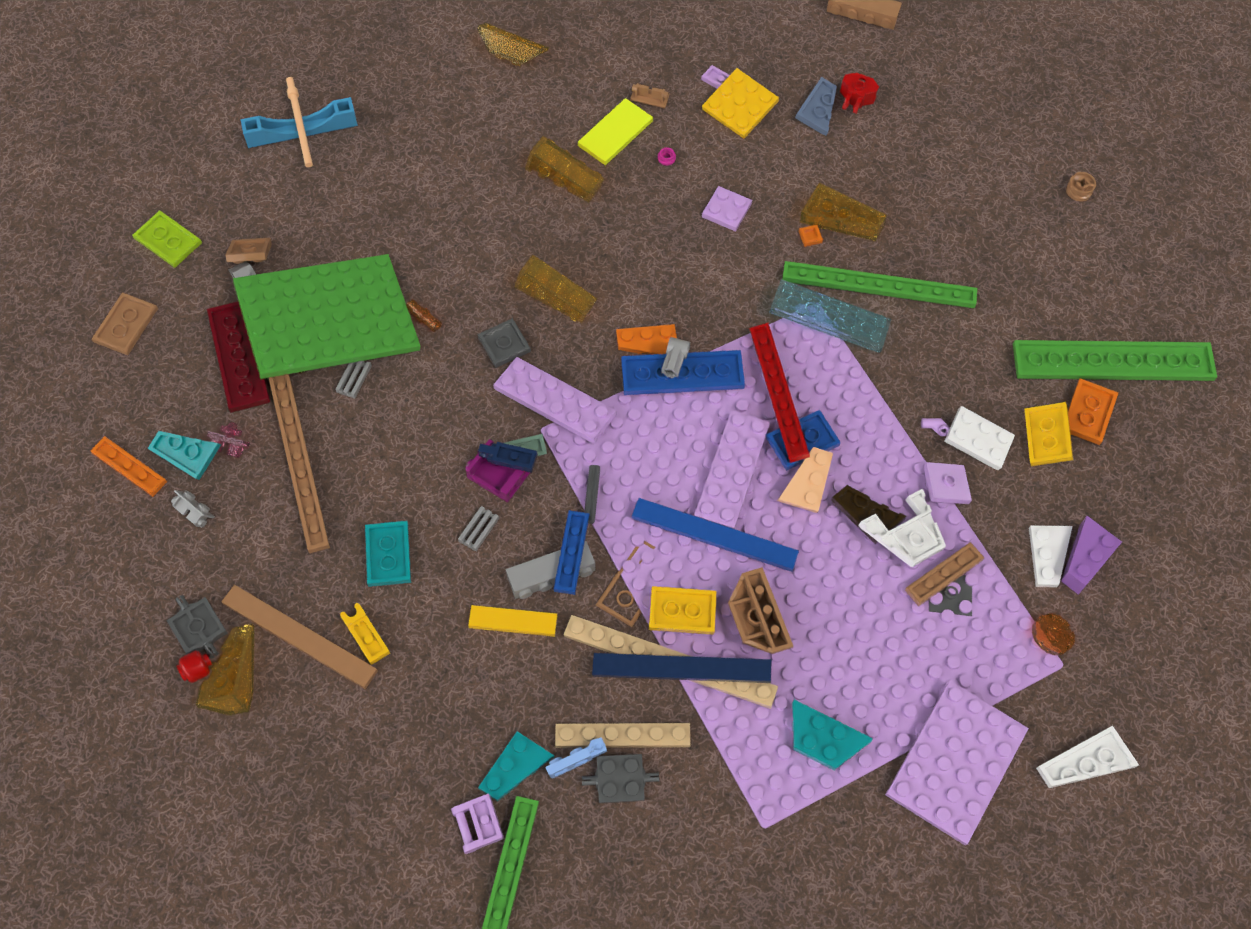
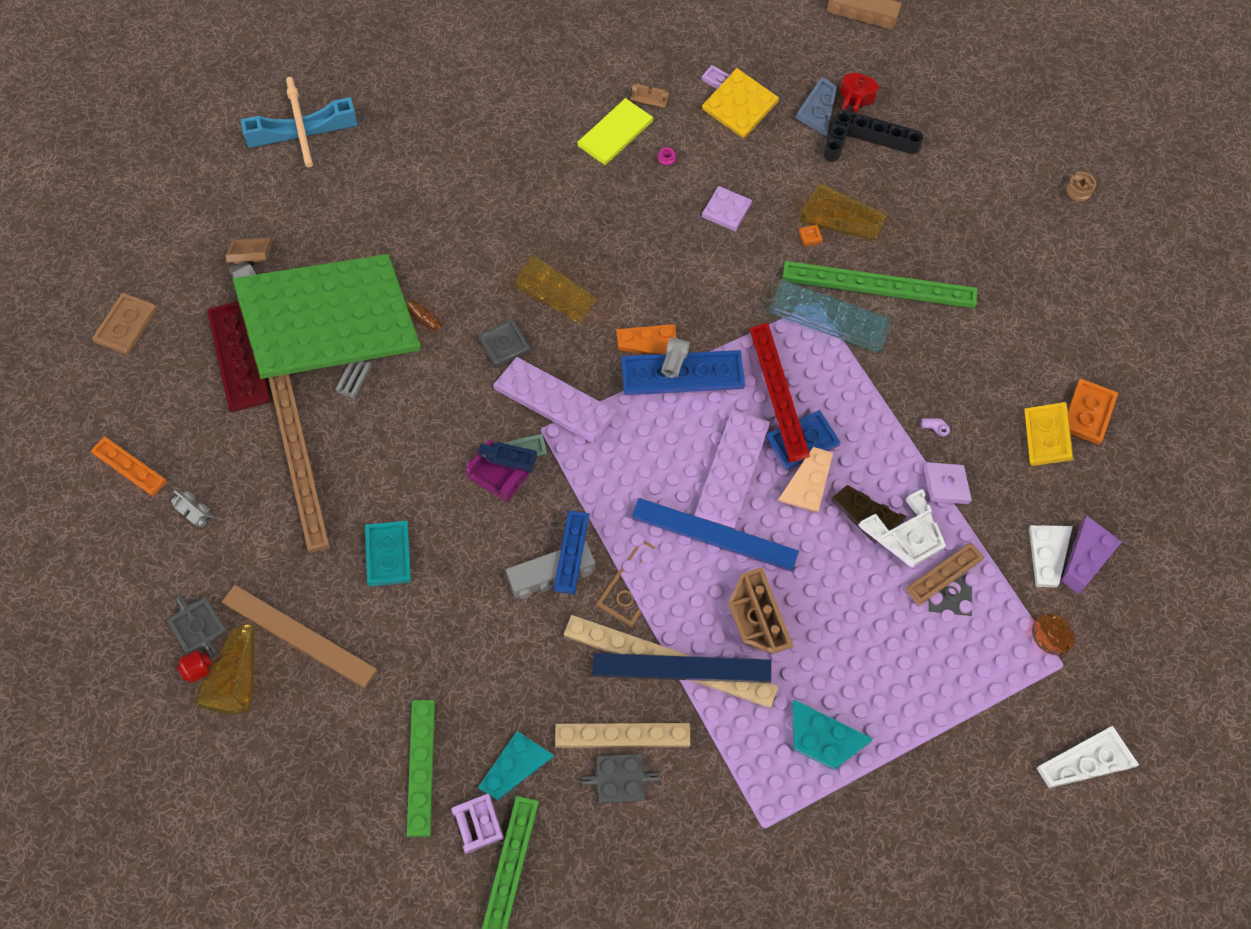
(167, 239): lime tile -> none
(184, 452): teal wing -> none
(236, 446): clear pink hips -> none
(365, 635): yellow plate -> none
(421, 768): none -> bright green plate
(487, 514): light grey tile -> none
(509, 45): clear yellow wedge -> none
(513, 620): yellow tile -> none
(563, 169): clear yellow wedge -> none
(577, 758): light blue hinge -> none
(592, 492): dark grey axle -> none
(682, 610): yellow plate -> none
(872, 131): none -> black beam
(957, 762): lavender plate -> none
(979, 438): white plate -> none
(1114, 360): bright green plate -> none

